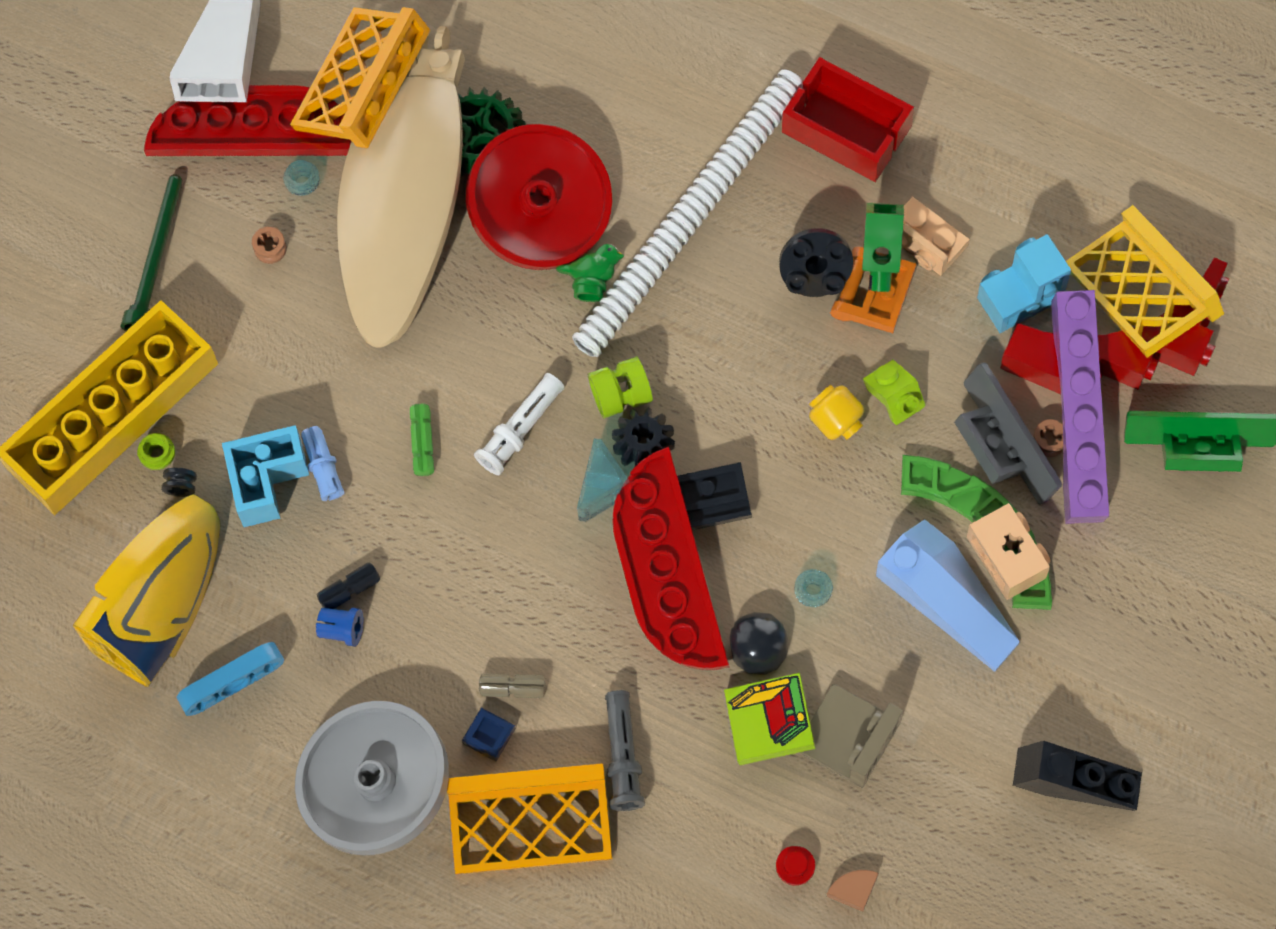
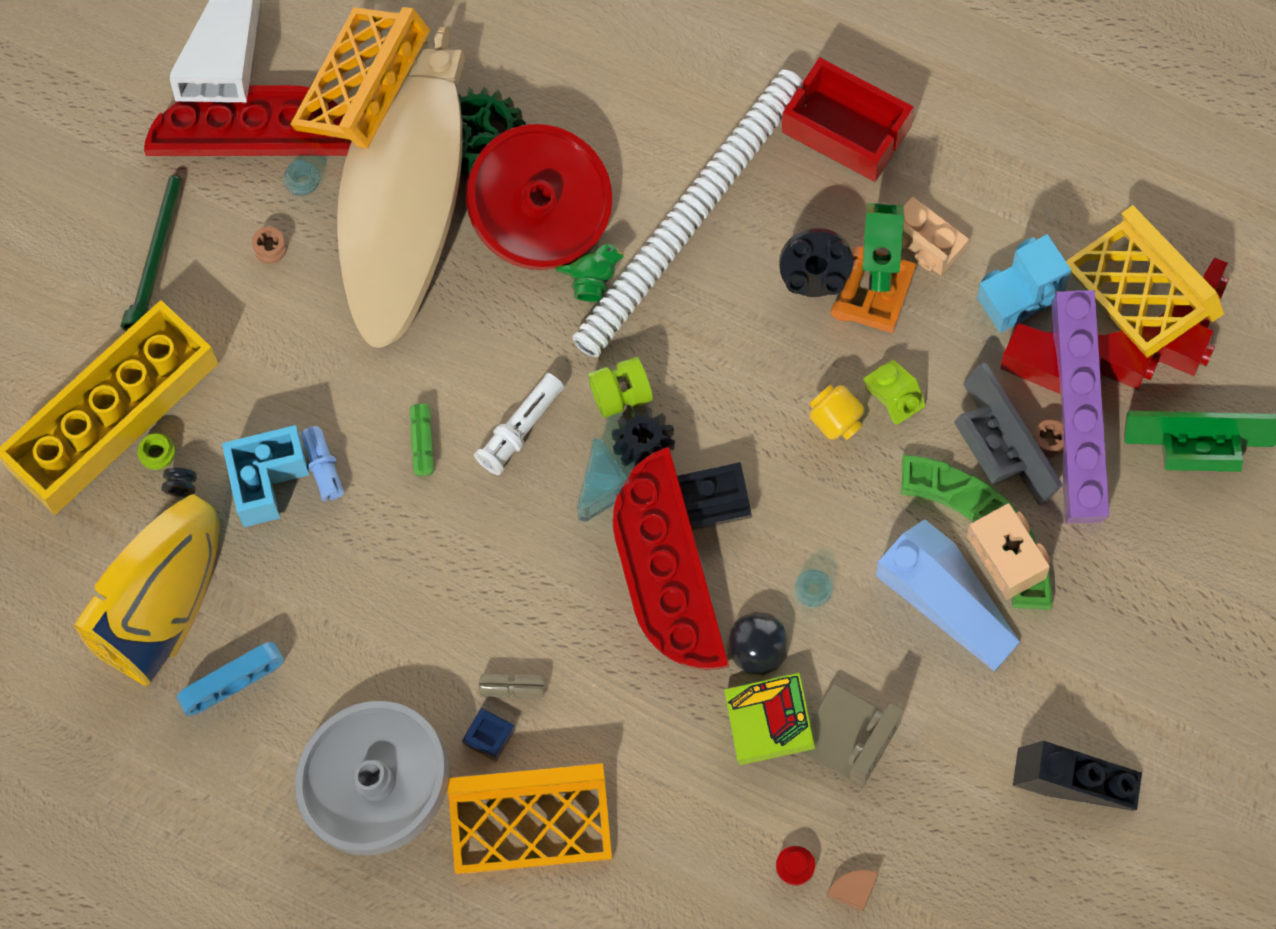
(347, 625): blue bush -> none
(356, 582): black piece -> none
(624, 768): dark grey pin -> none

